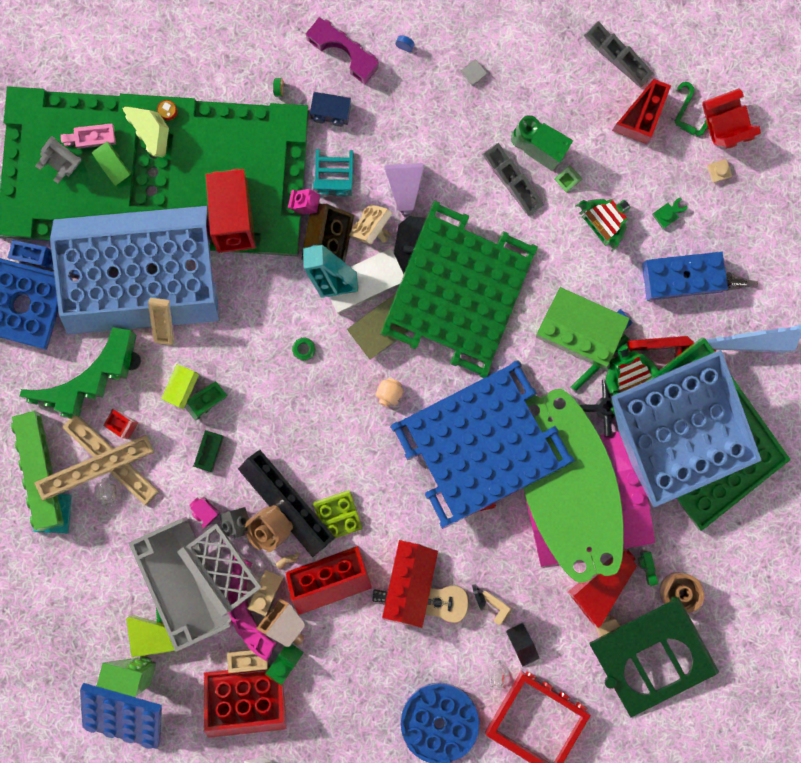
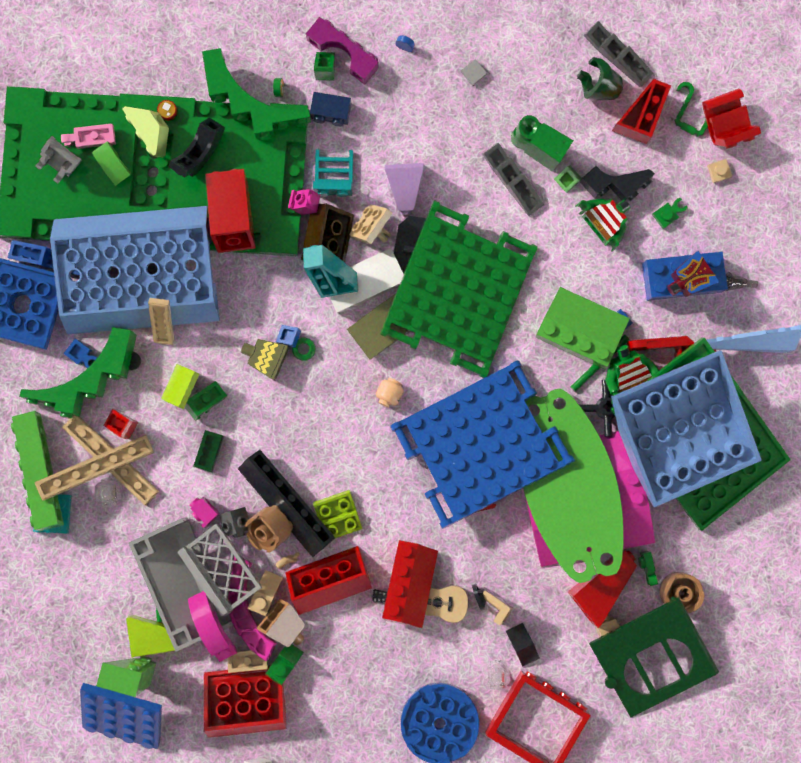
(79, 353): none -> blue plate
(200, 149): none -> black arch
(209, 627): none -> dark pink arch
(243, 106): none -> green arch
(266, 357): none -> olive torso
(288, 336): none -> plate
(324, 66): none -> green slope
(609, 83): none -> dark green piece
(624, 186): none -> black arch
(692, 276): none -> torso

